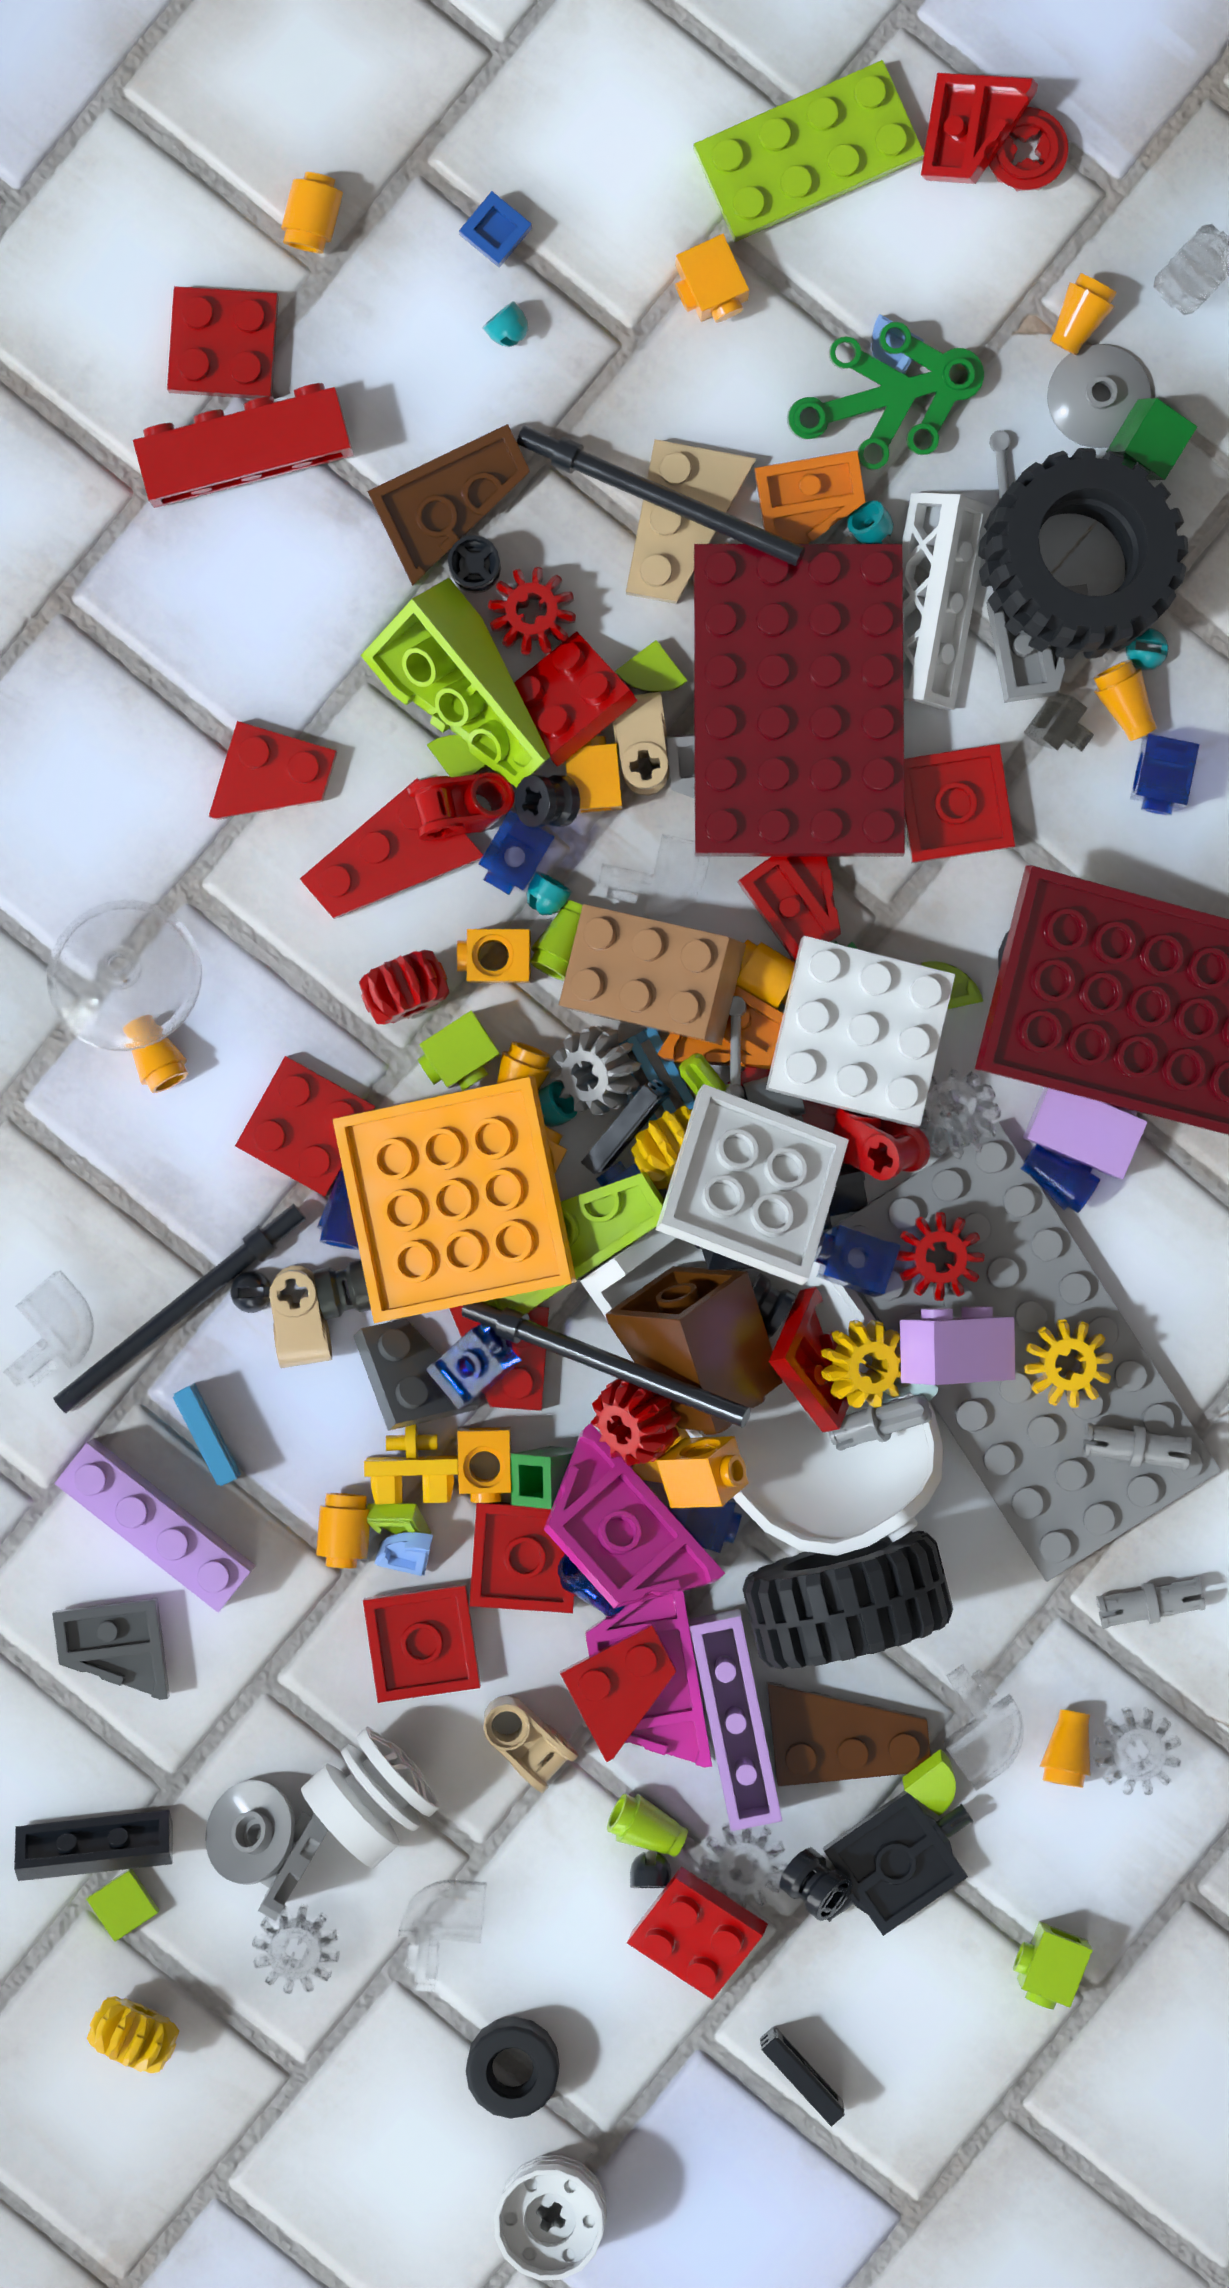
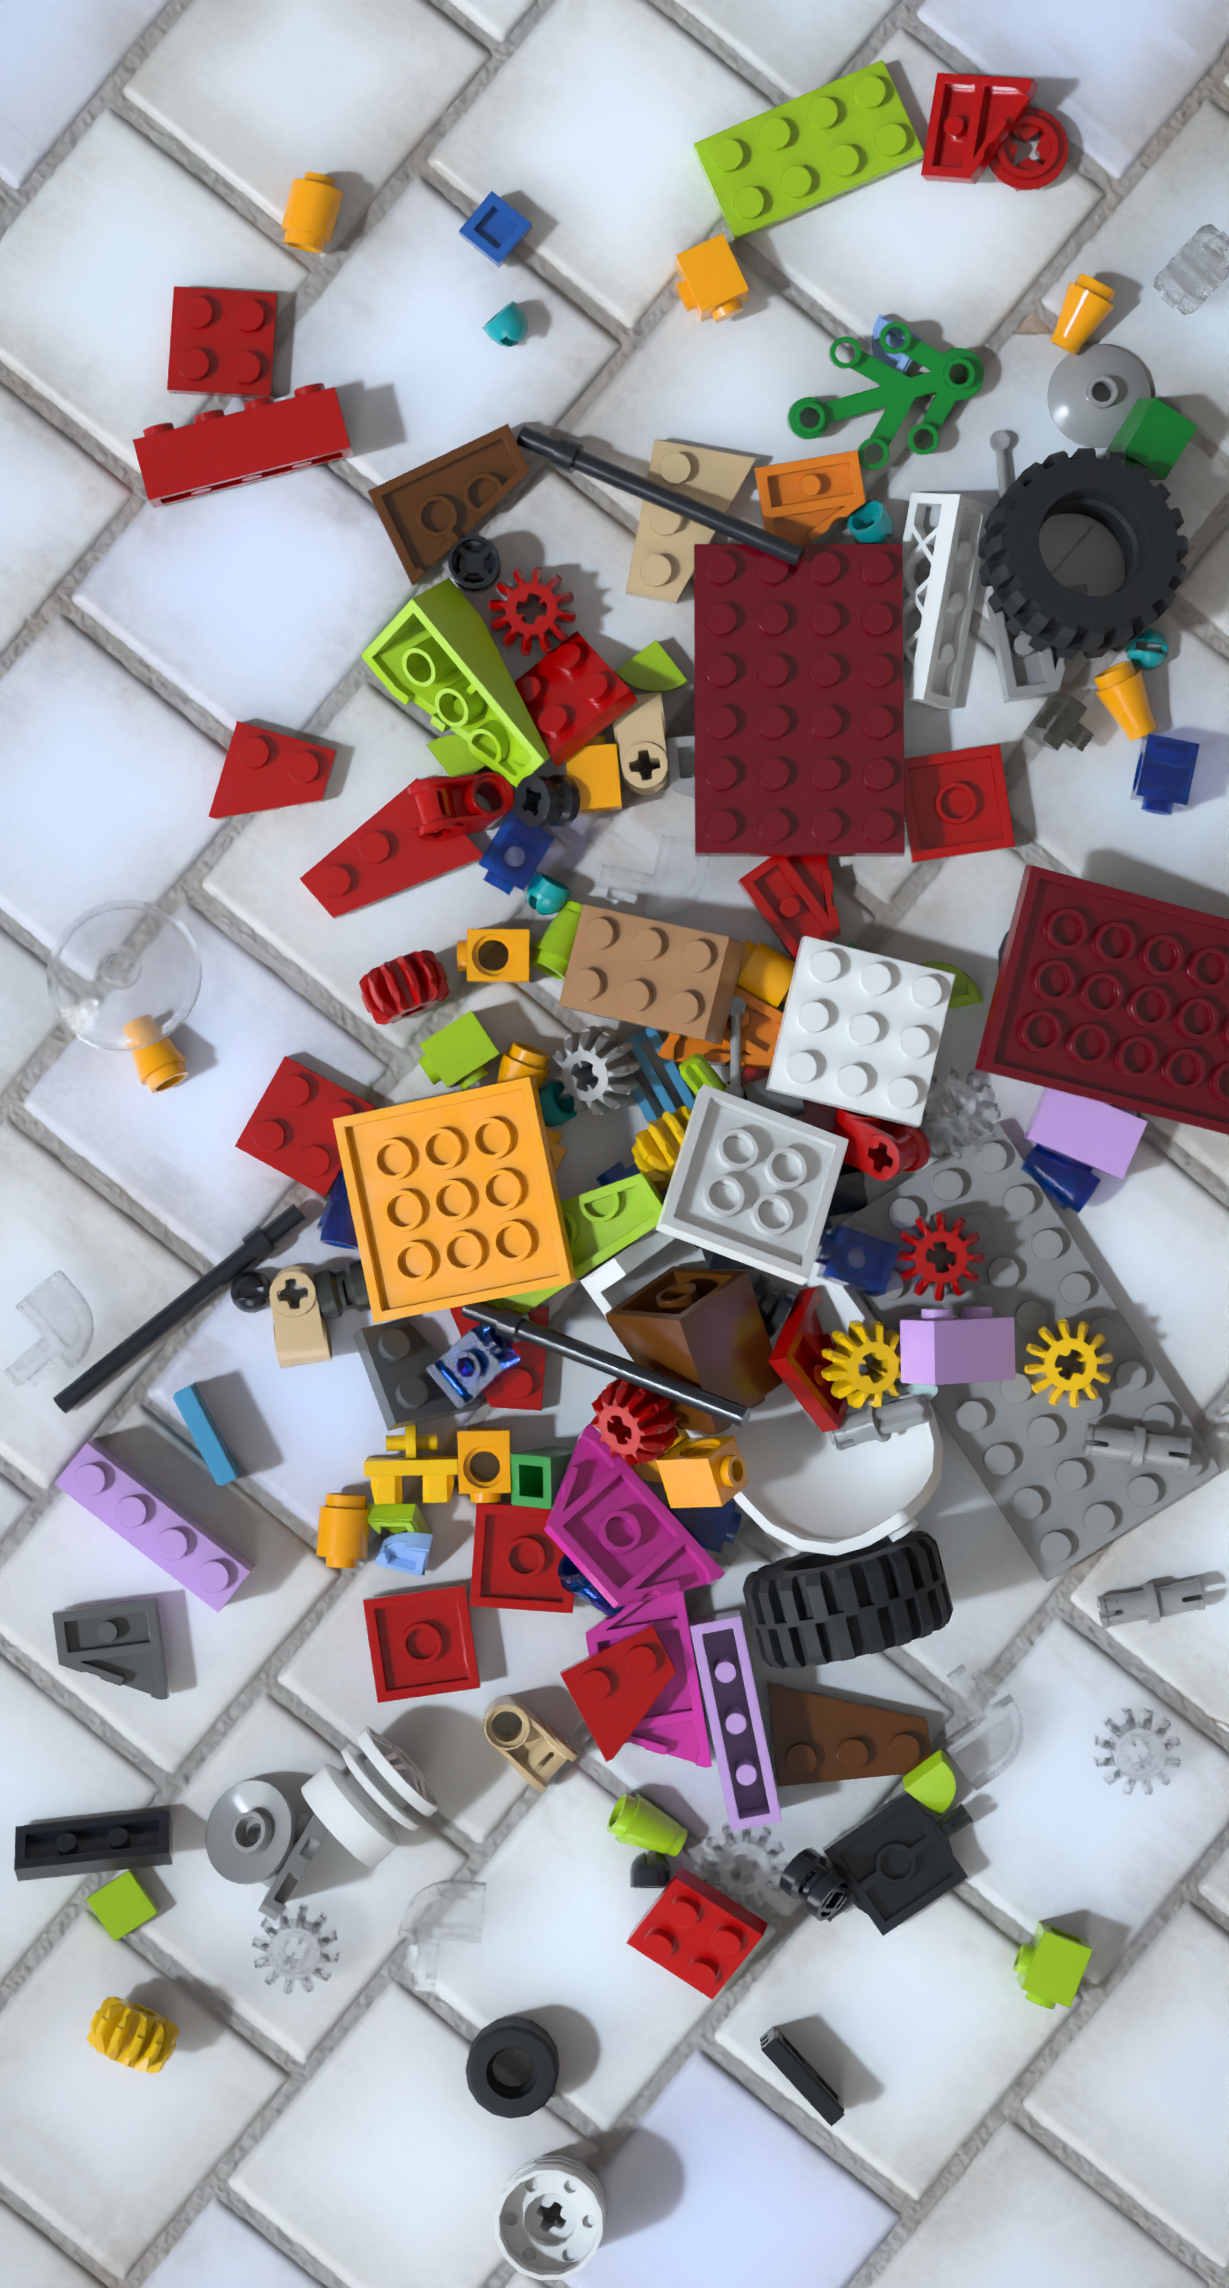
(626, 1126): black tile -> none
(1068, 1750): light orange cone -> none

